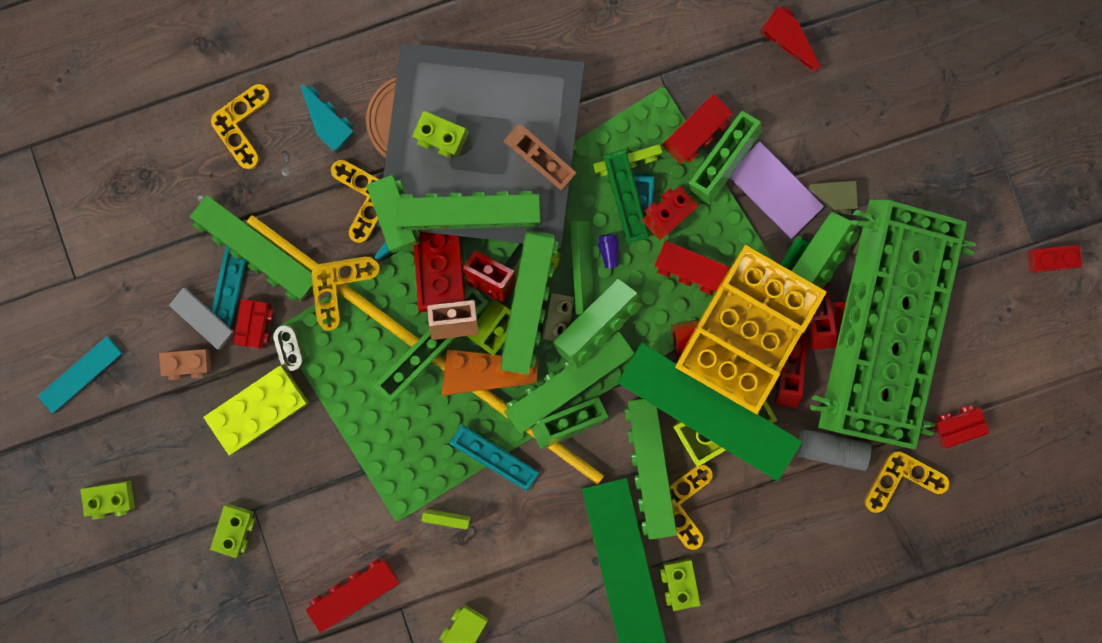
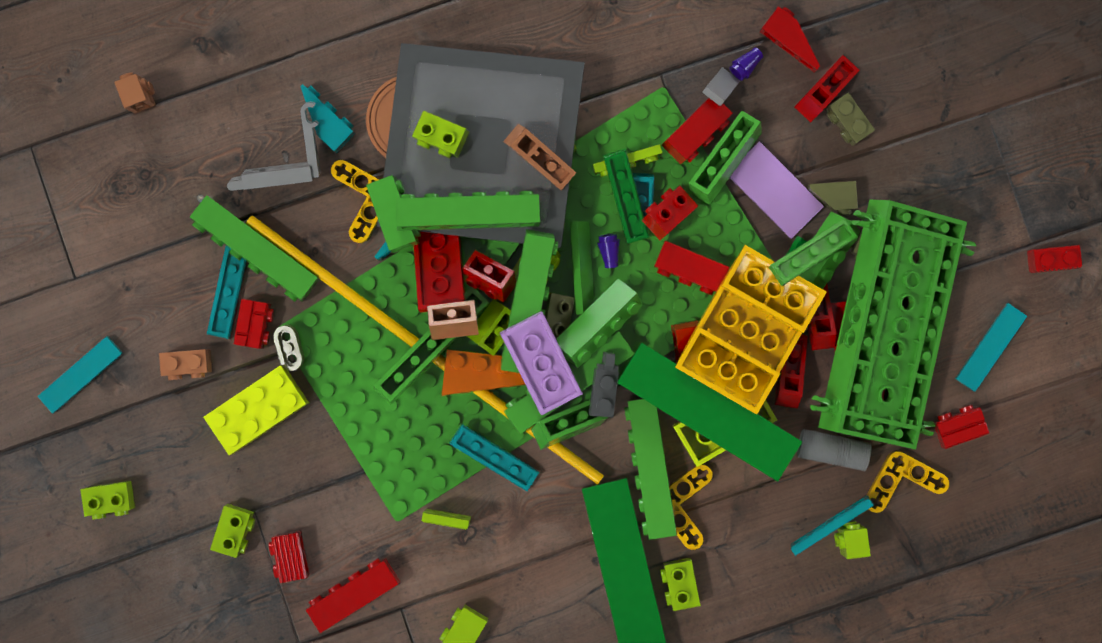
(135, 92): none -> nougat brick
(201, 318): light grey tile -> none
(234, 119): yellow beam -> none
(285, 173): none -> light grey hinge
(289, 557): none -> red brick
(333, 279): yellow beam -> none
(541, 363): none -> lavender tile
(604, 387): none -> dark grey hinge
(721, 86): none -> light grey tile
(744, 65): none -> dark purple cone
(813, 252): none -> bright green tile
(826, 88): none -> red slope
(831, 525): none -> teal tile
(849, 119): none -> olive brick
(852, 540): none -> lime brick
(990, 347): none -> teal tile

